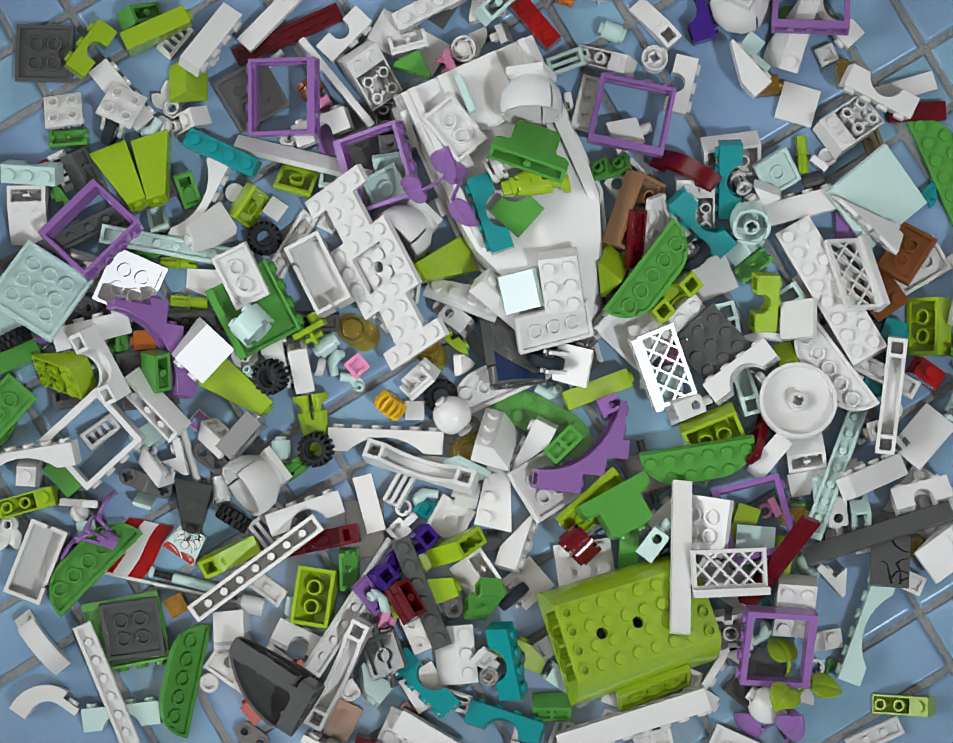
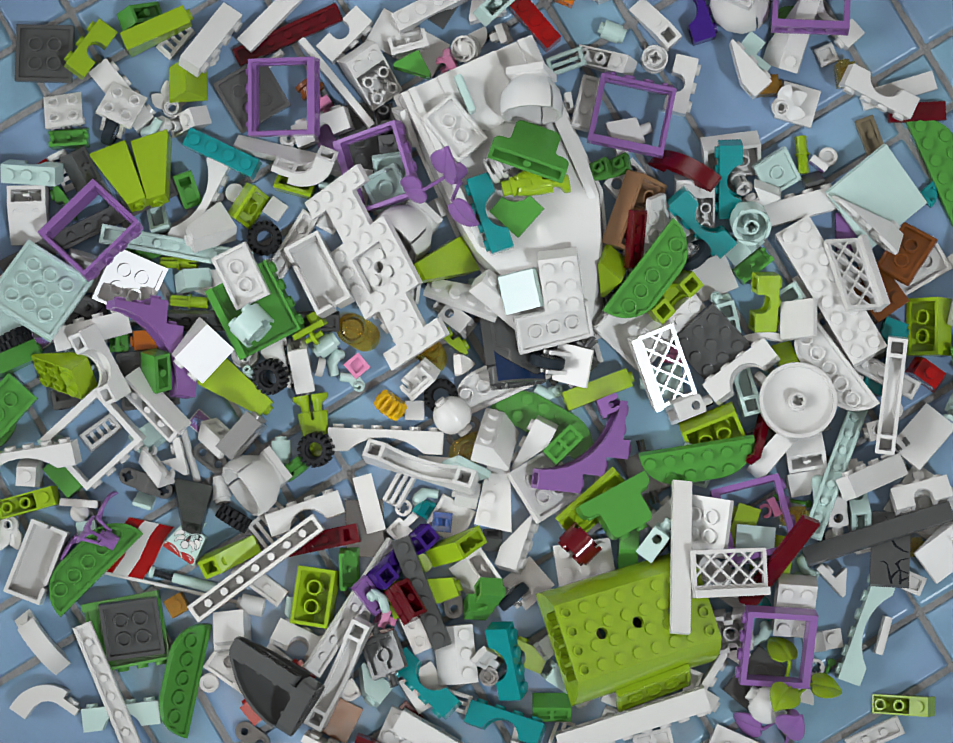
(192, 279): none -> light aqua slope
(306, 173): none -> white arch
(442, 522): none -> blue tile
(718, 298): none -> light aqua arm
(792, 101): none -> white plate
(847, 126): white slope -> none
(882, 635): none -> white tile

